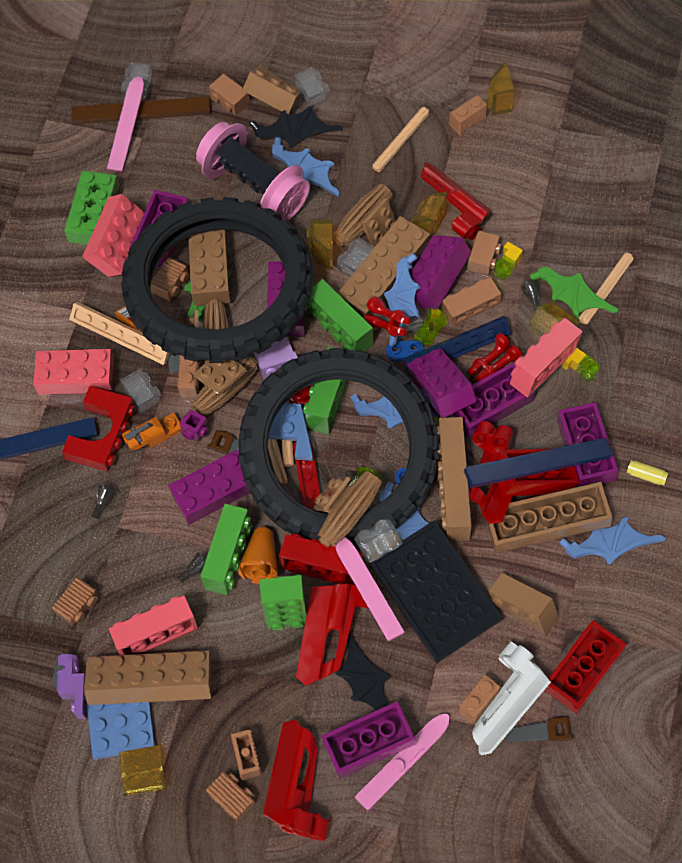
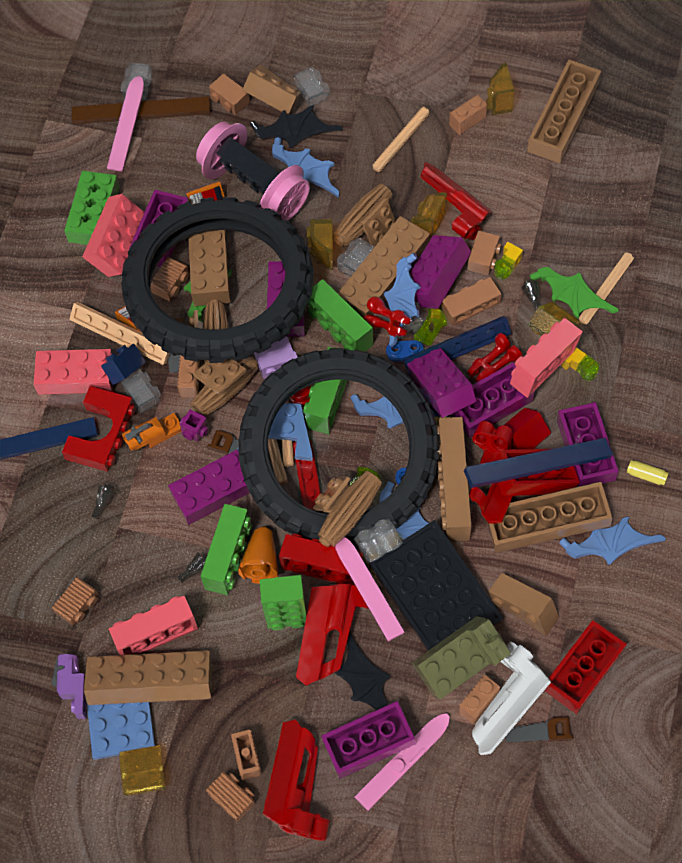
(123, 363): none -> dark blue brick
(213, 190): none -> slope
(460, 656): none -> olive hinge
(528, 429): none -> red slope
(564, 111): none -> medium nougat brick

